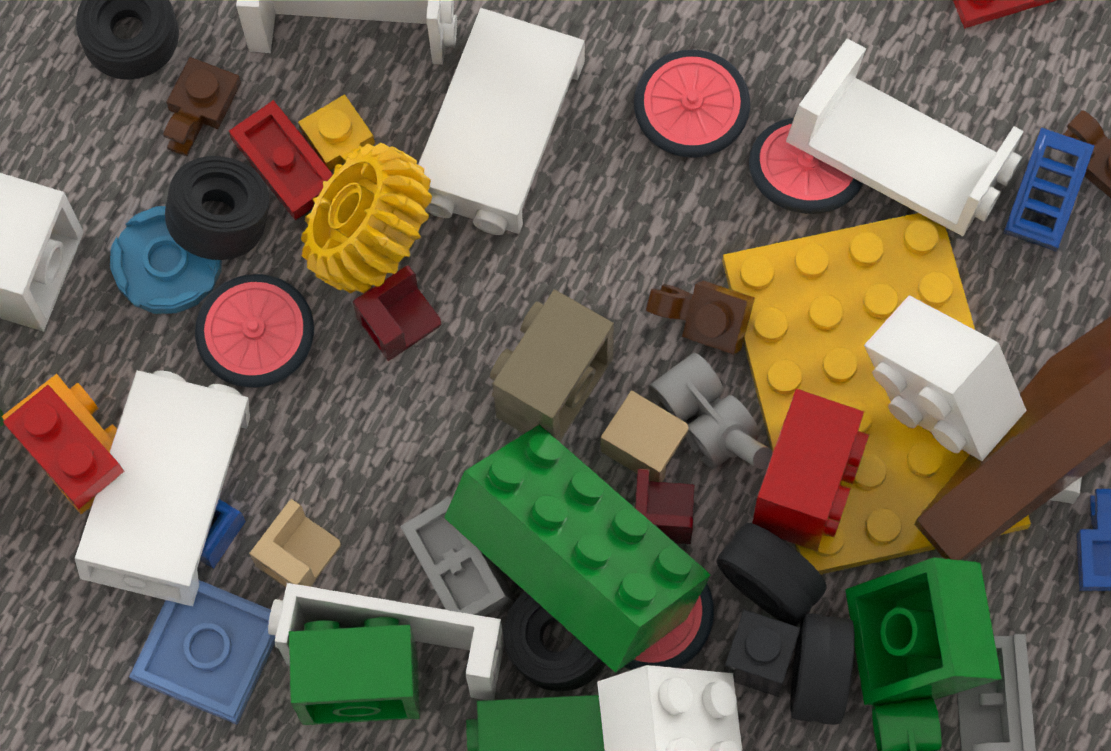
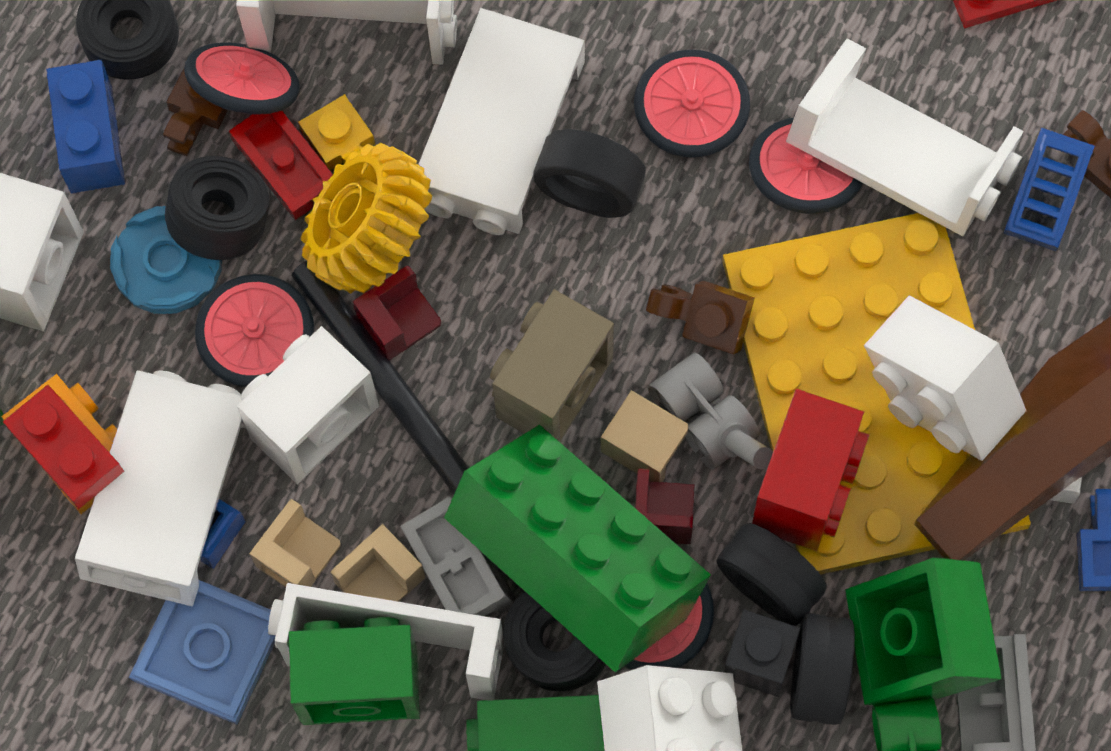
(85, 126): none -> blue brick
(241, 78): none -> coral wheel
(308, 403): none -> white brick
(379, 568): none -> tan panel
(384, 375): none -> black piece
(589, 173): none -> black tyre

